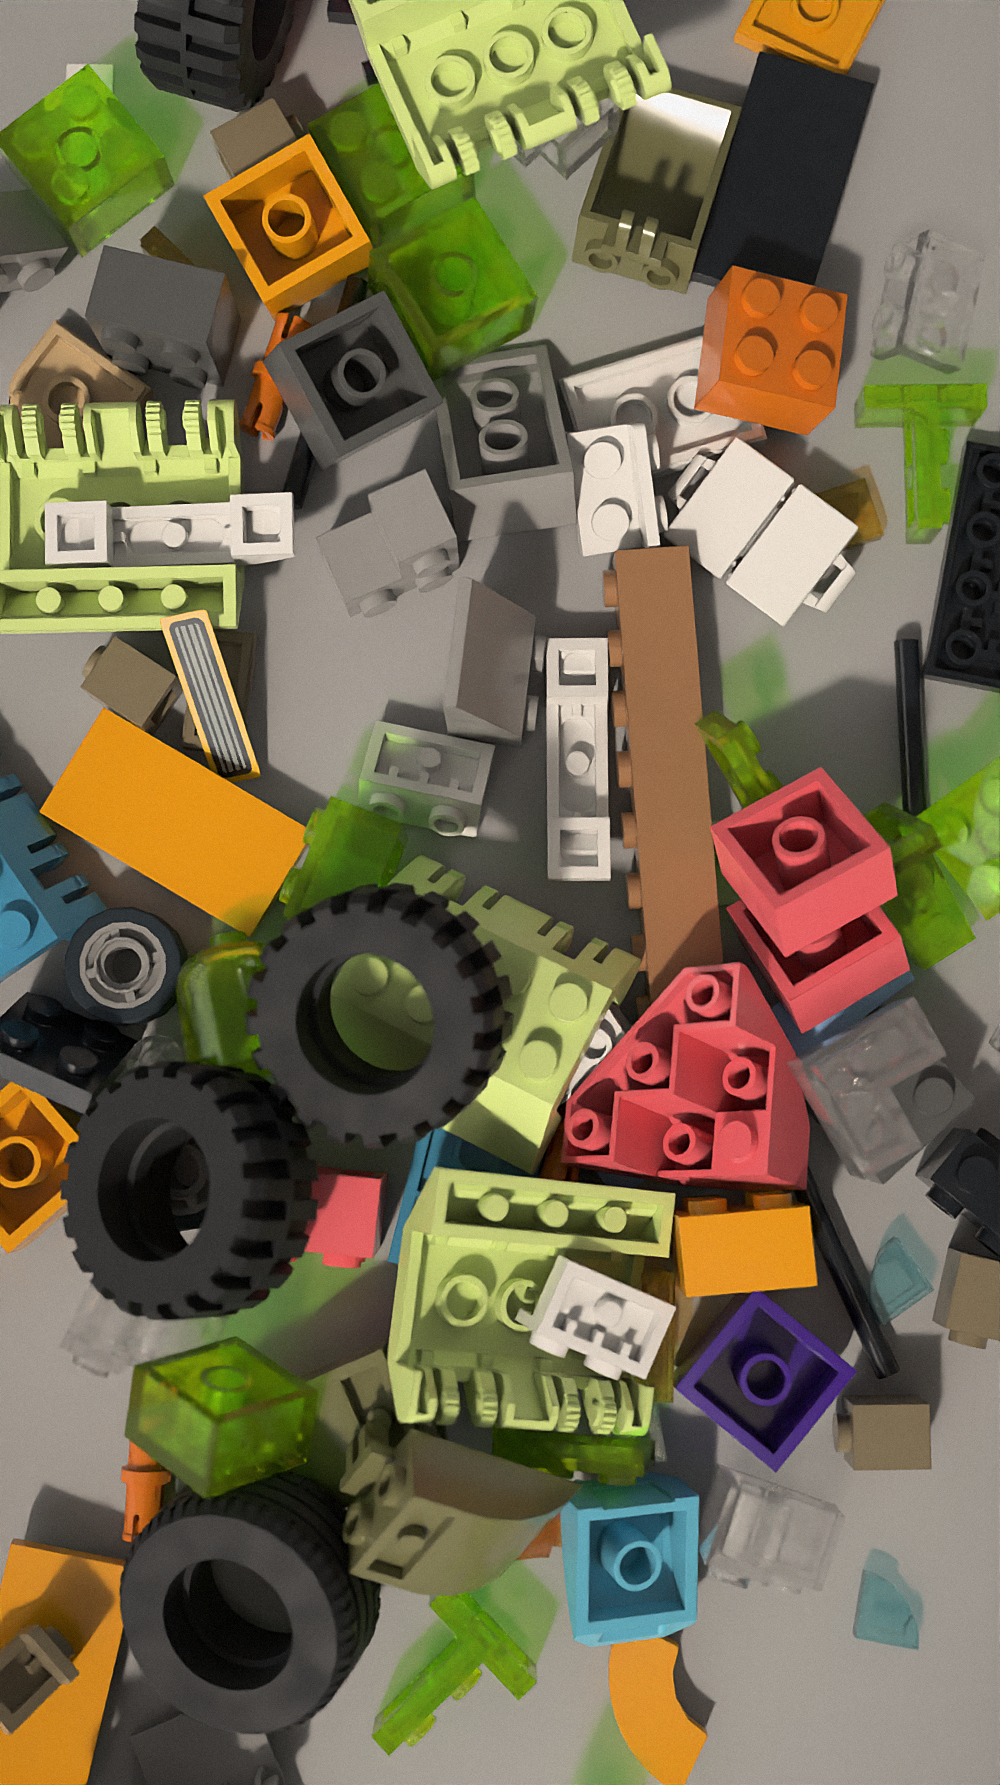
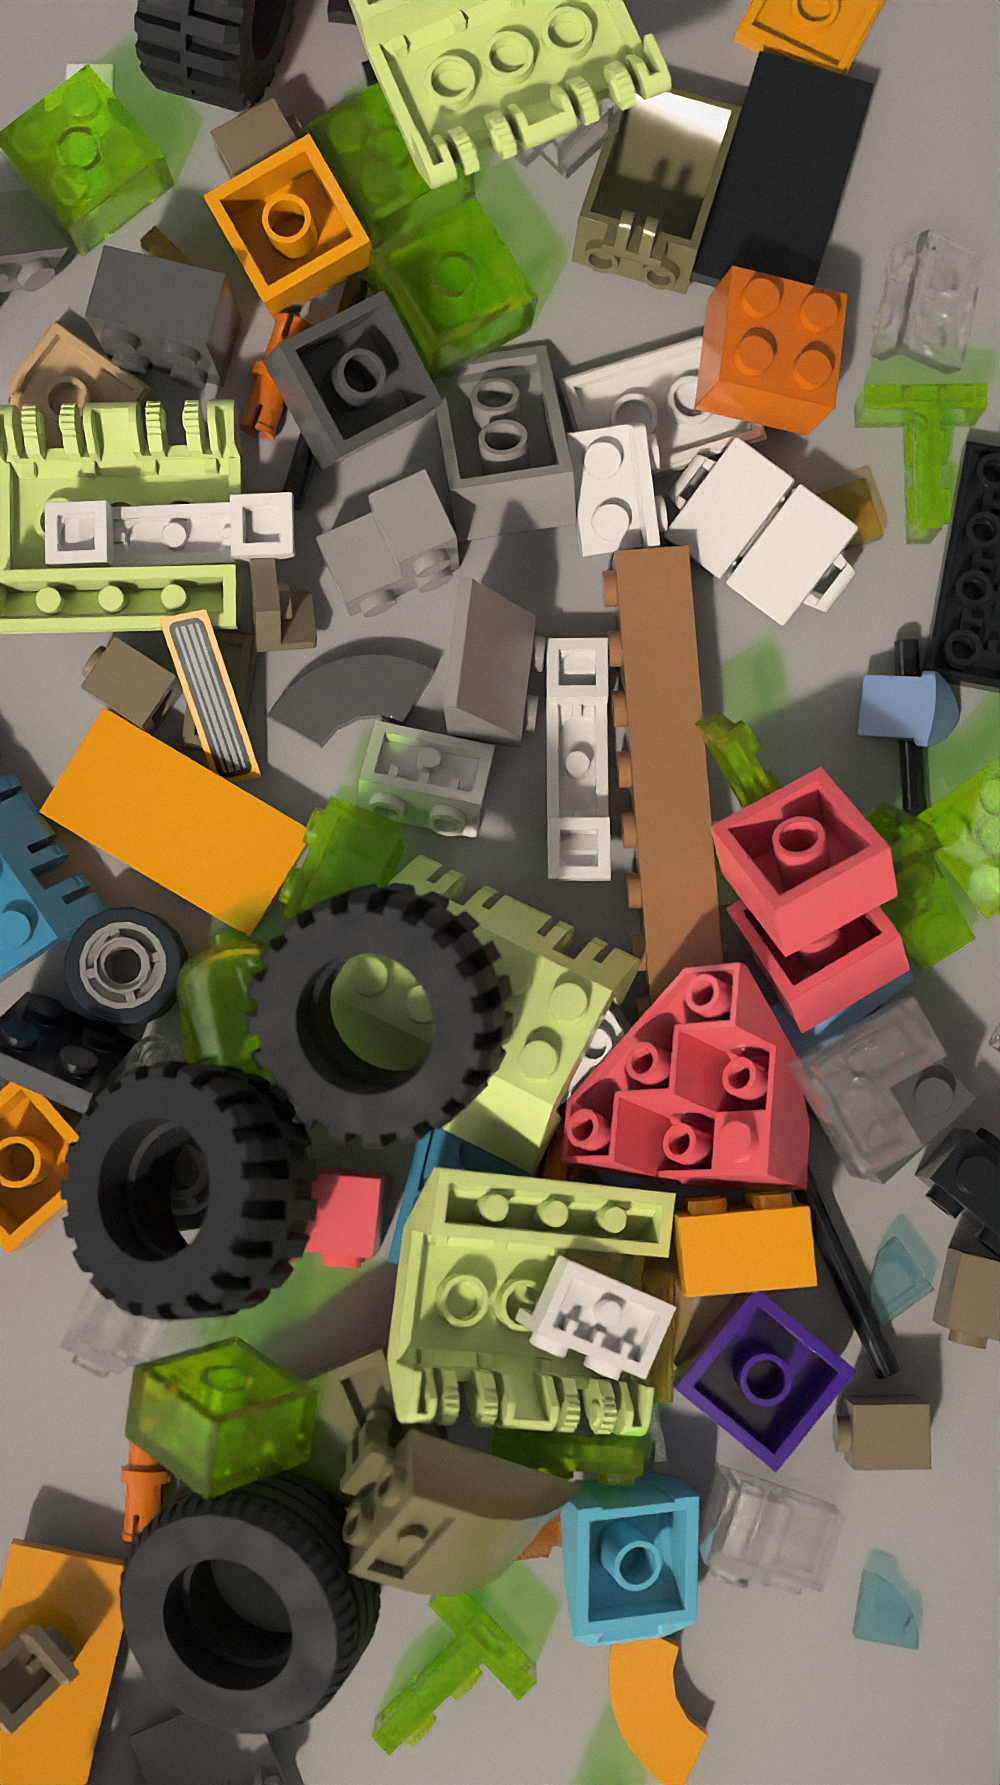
(279, 616): none -> dark tan bracket
(351, 691): none -> dark grey tile
(908, 708): none -> medium blue tile

